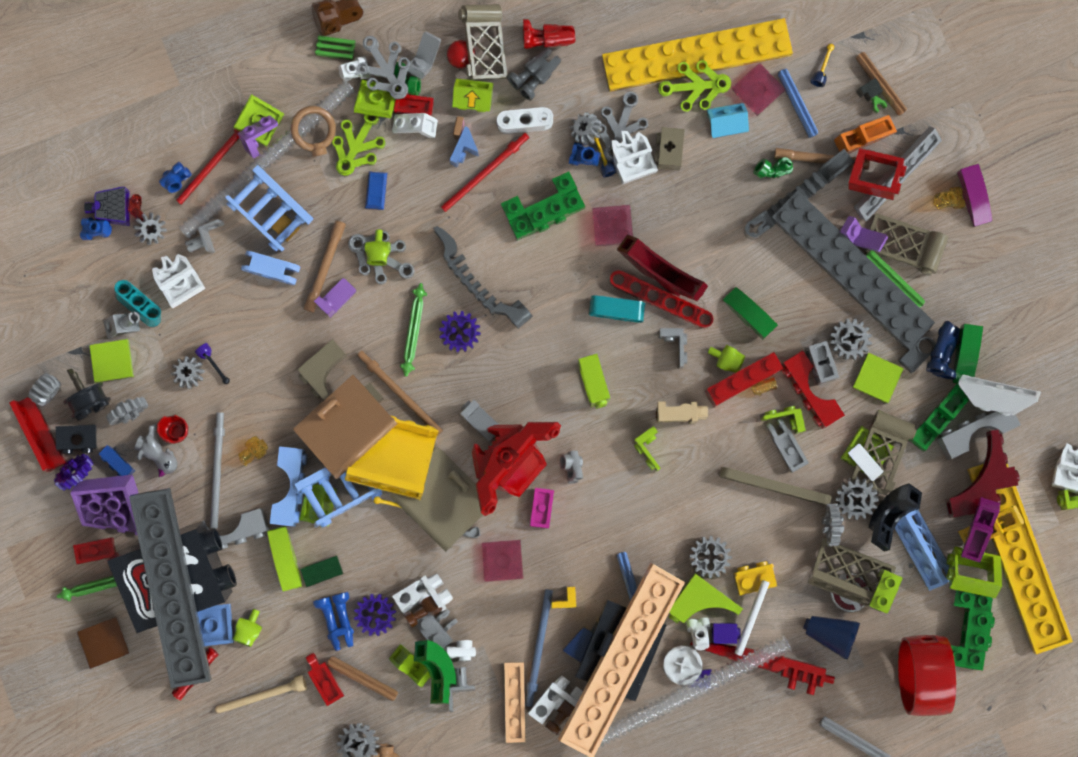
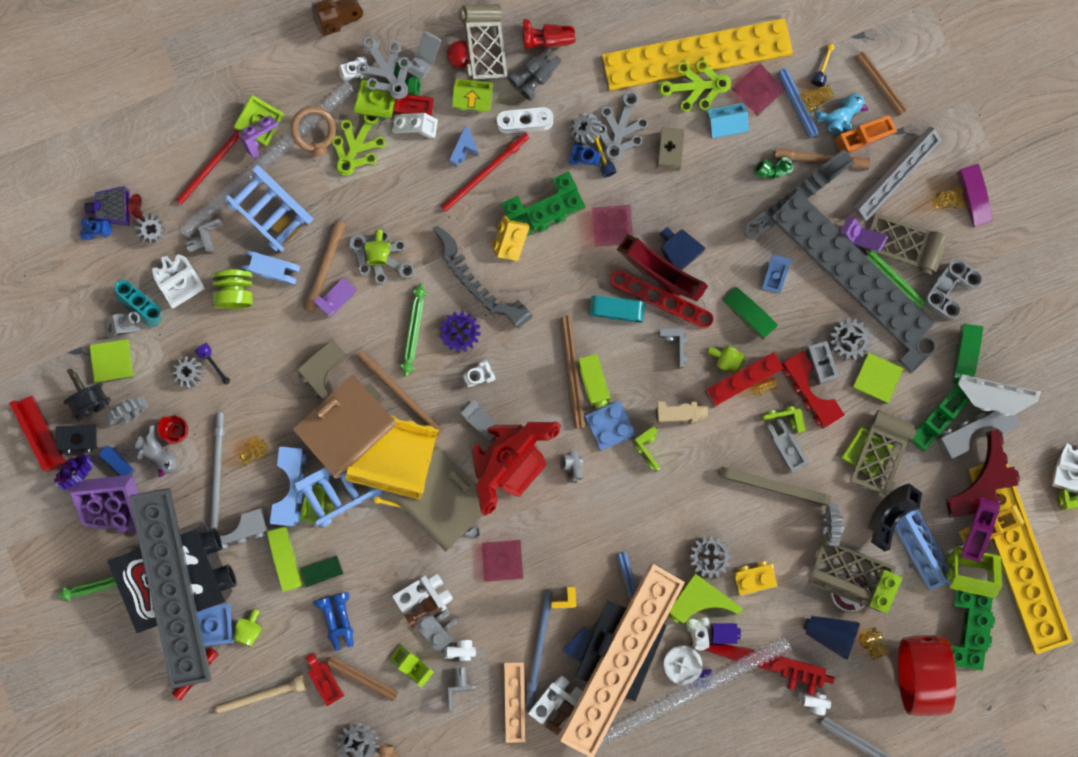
(44, 389): light grey gear -> none
(94, 550): red plate -> none
(103, 642): reddish brown slope -> none
(172, 178): blue plate -> none
(232, 286): none -> lime wheel
(335, 47): bright green tile -> none
(369, 605): dark purple gear -> none
(376, 190): blue tile -> none
(439, 667): green arch -> none
(458, 128): medium nougat tile -> none
(481, 372): none -> white plate
(509, 239): none -> yellow bracket
(542, 508): dark pink plate -> none
(572, 372): none -> medium nougat axle
(610, 425): none -> medium blue plate
(633, 157): white plate -> none
(680, 248): none -> dark blue torso
(752, 617): white bar -> none
(776, 273): none -> medium blue slope
(814, 98): none -> clear yellow plate
(817, 702): none -> white plate
(840, 118): none -> medium azure animal
(861, 492): light grey gear -> none
(865, 462): white sticker -> none
(870, 92): pearl dark grey piece -> none
(873, 189): red window -> none
(873, 640): none -> clear yellow plate
(943, 351): dark blue piece -> none
(945, 283): none -> light grey beam

